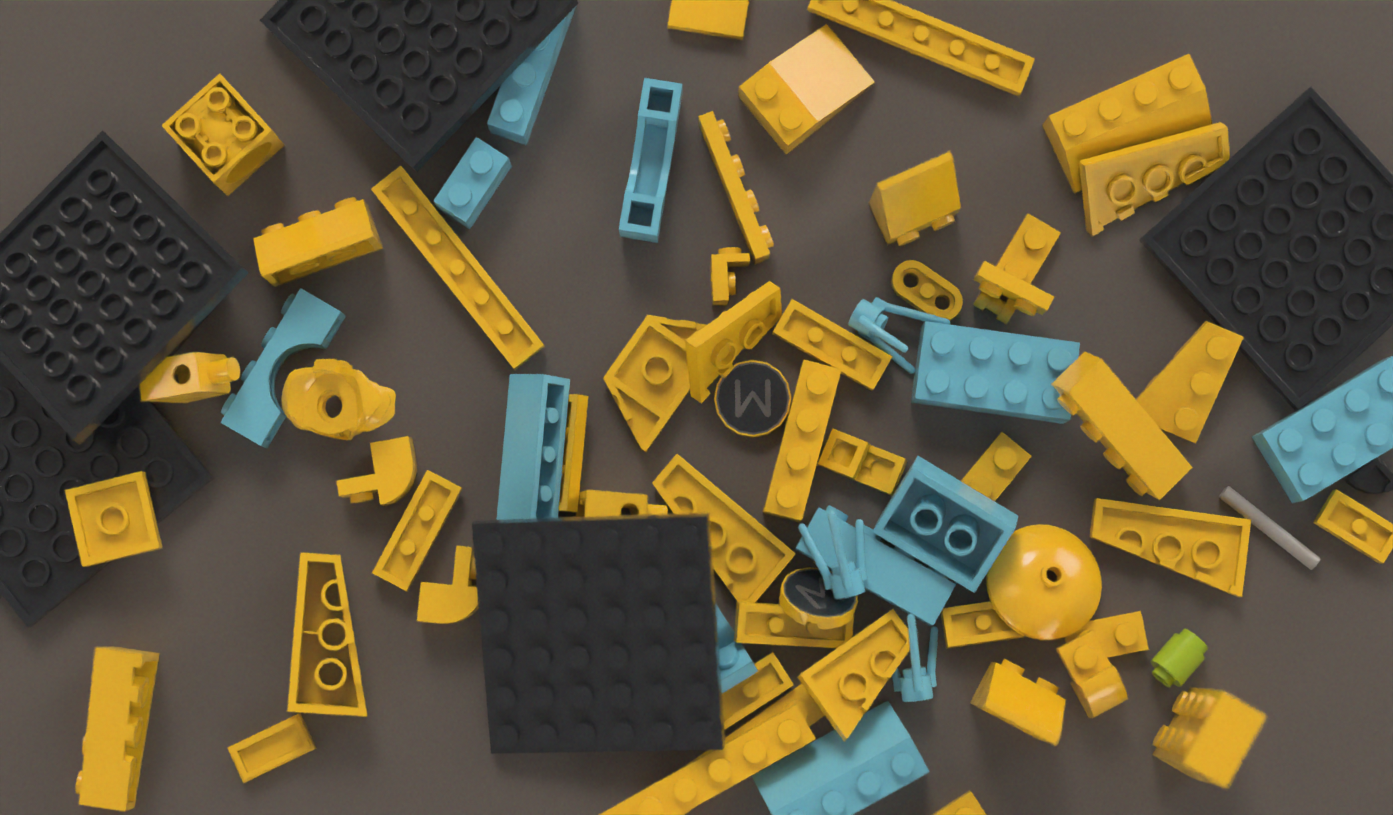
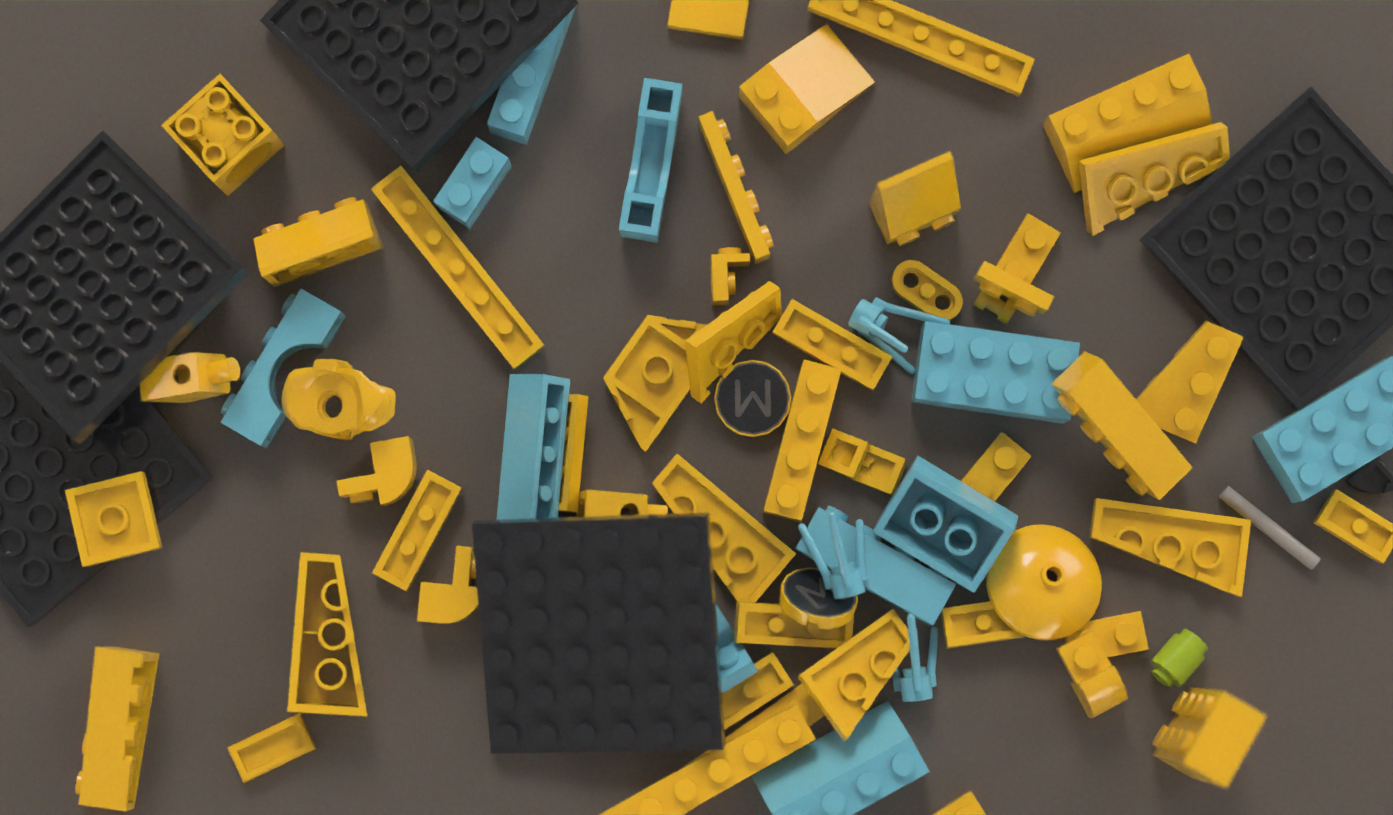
(1020, 702): yellow slope -> none

